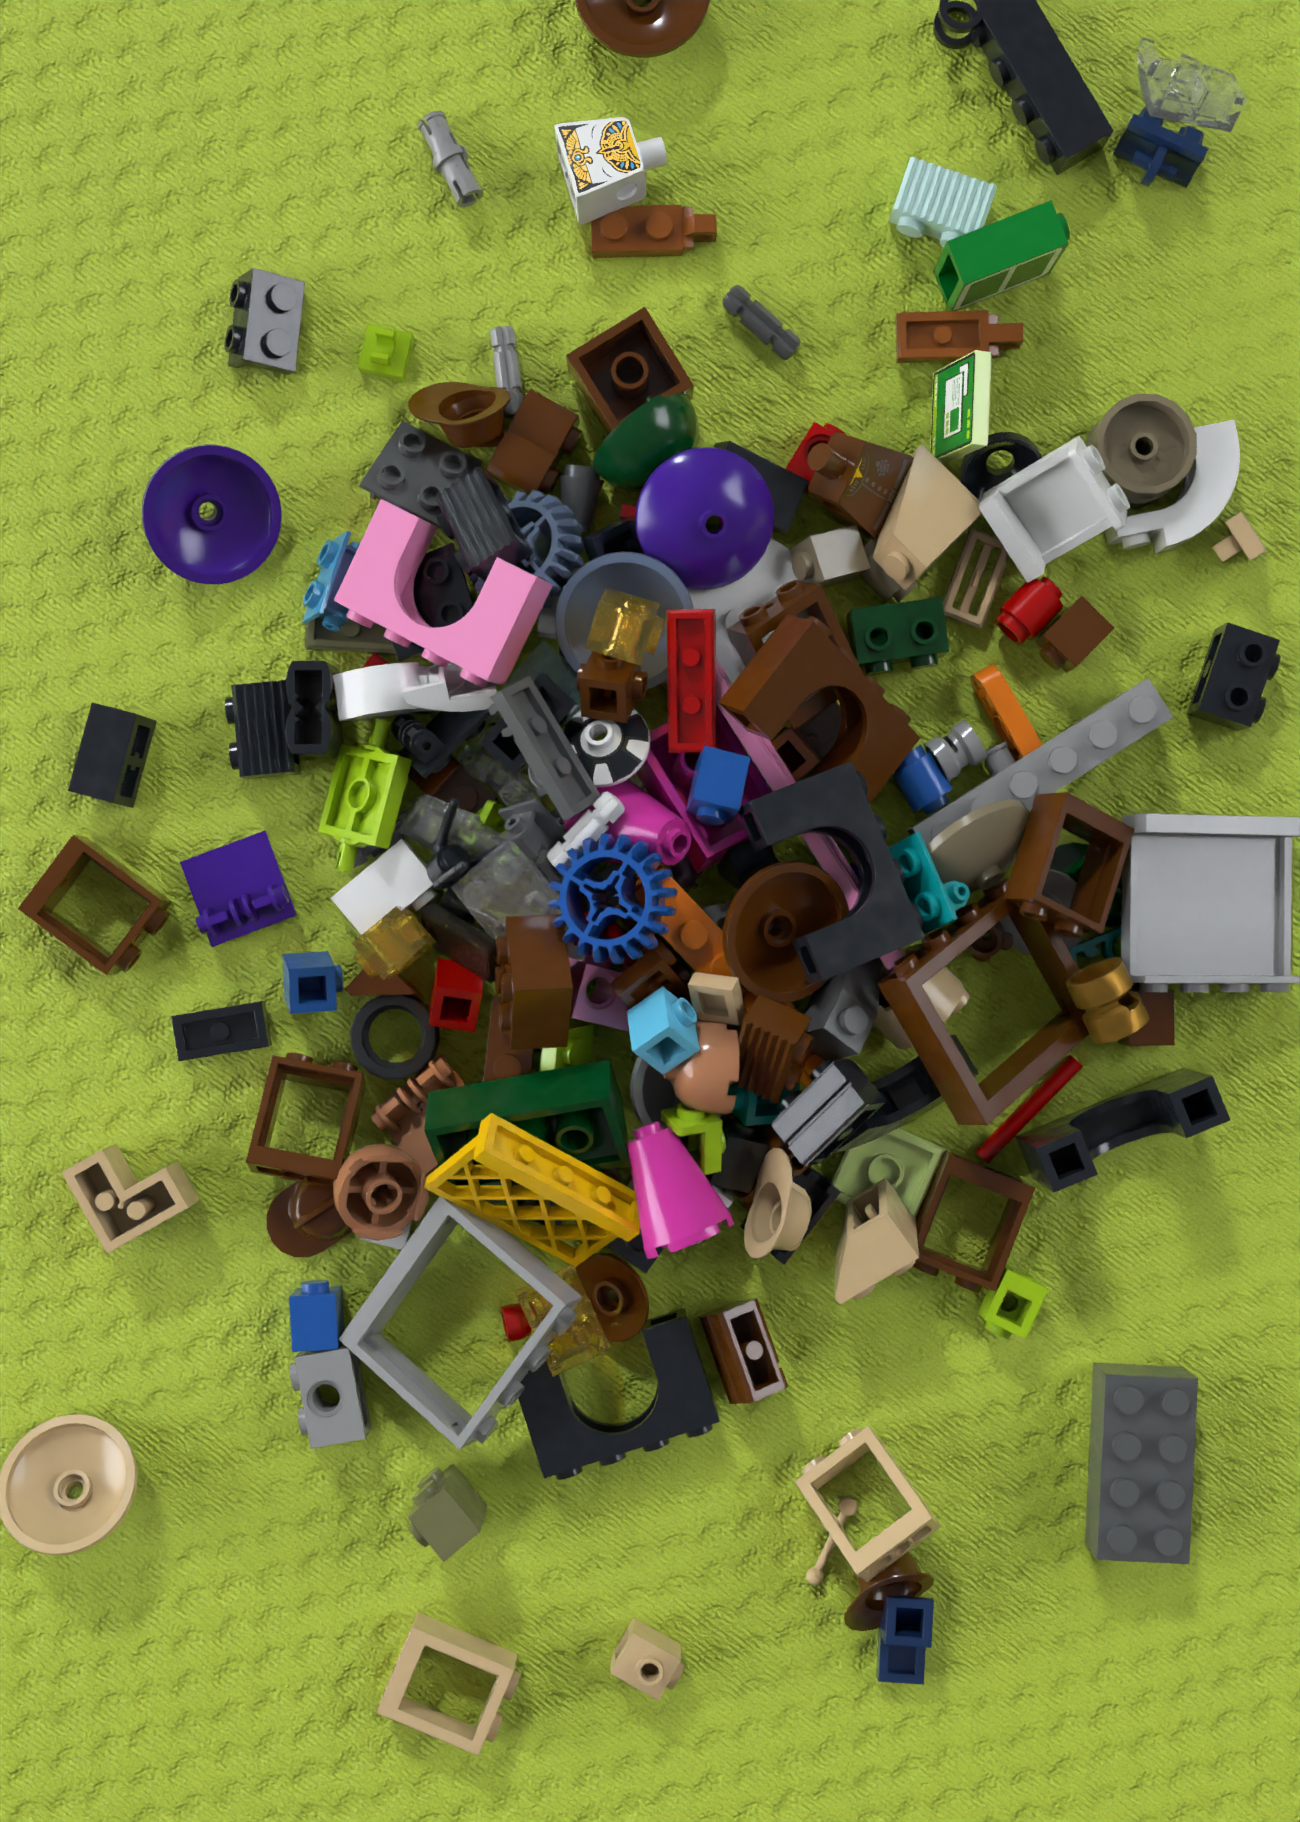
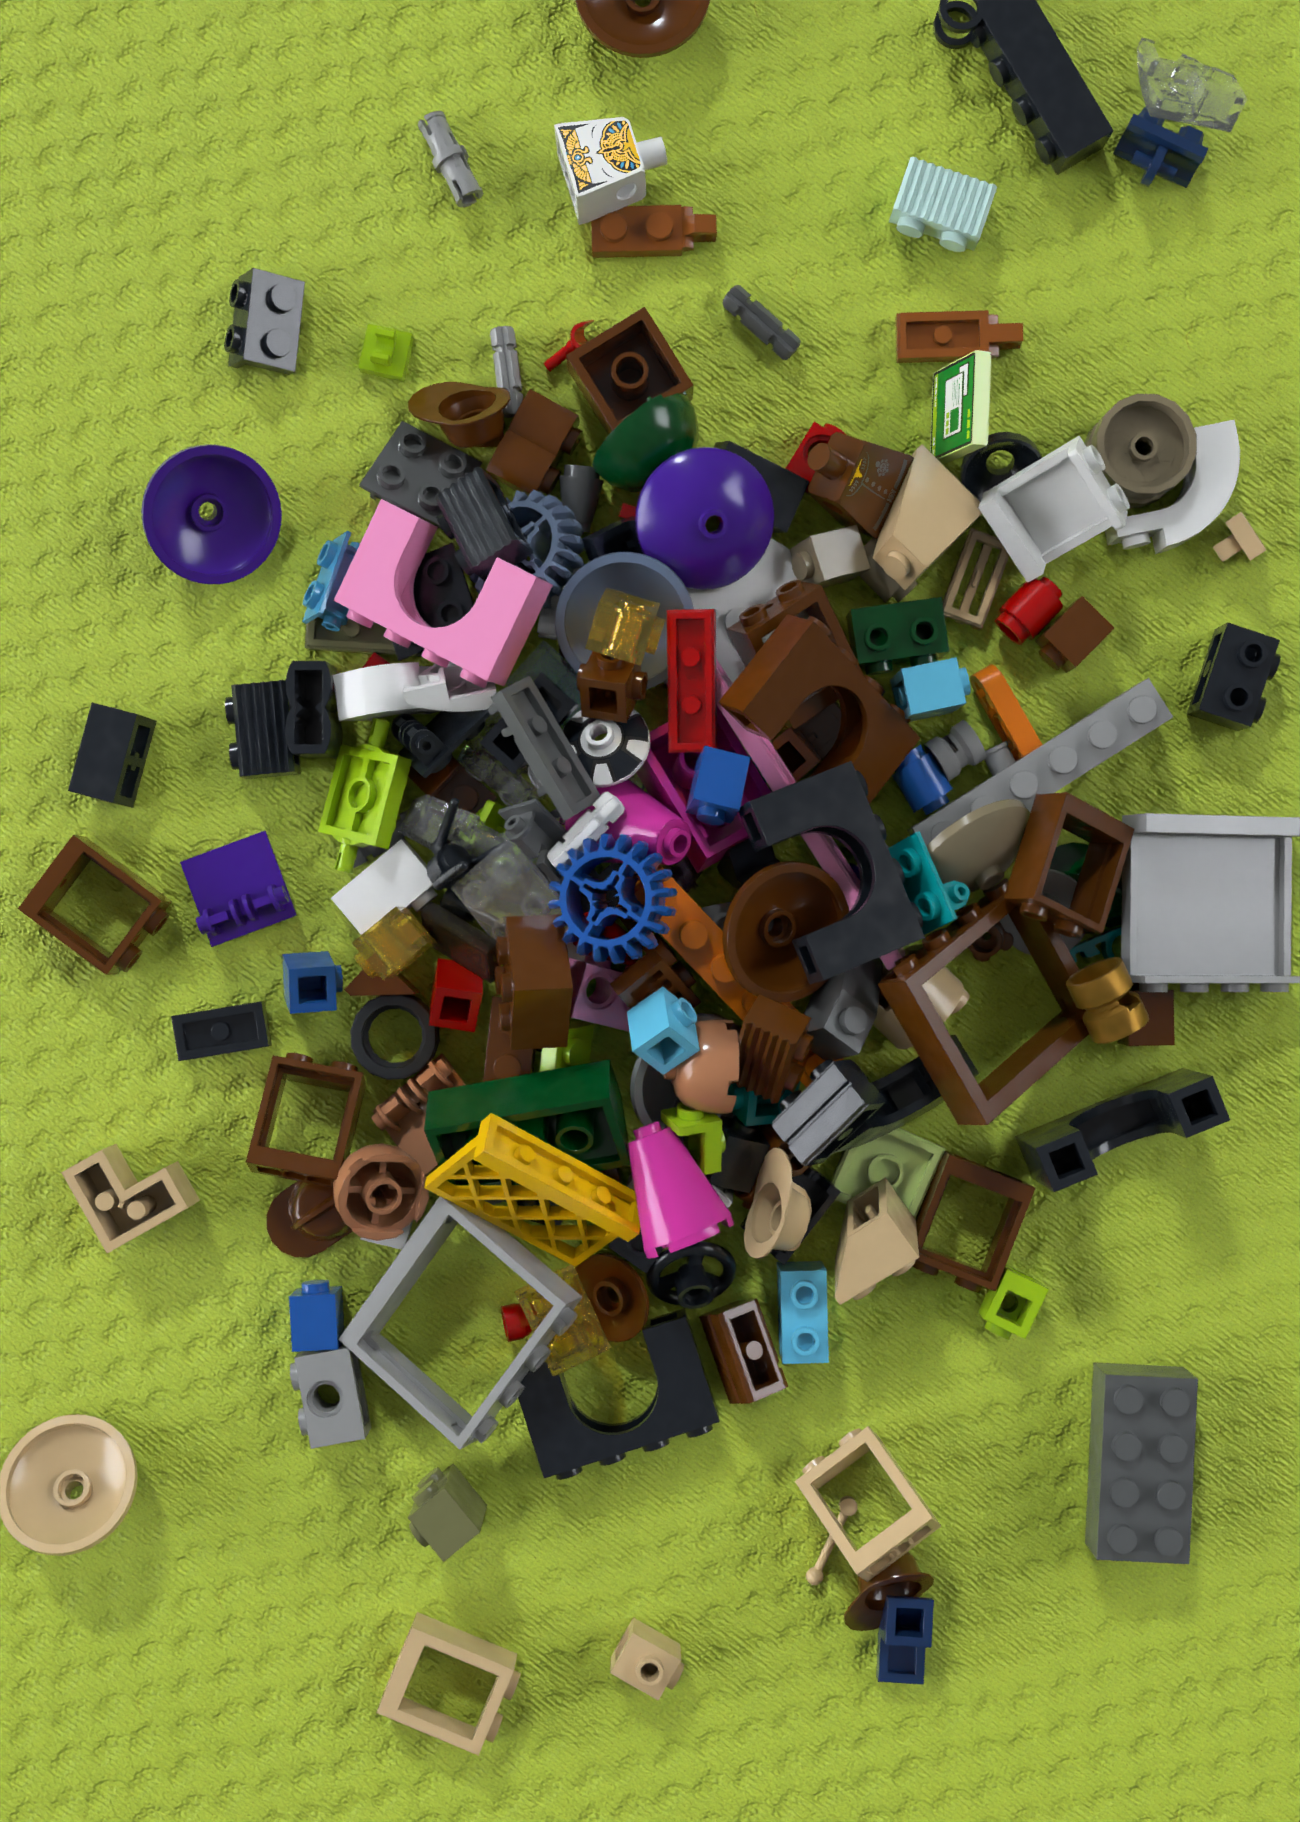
(577, 340): none -> red hand
(692, 1283): none -> black piece
(717, 998): tan plate -> none
(802, 1312): none -> medium azure brick
(931, 689): none -> medium azure brick
(1001, 255): green brick -> none
(1028, 1109): red bar -> none

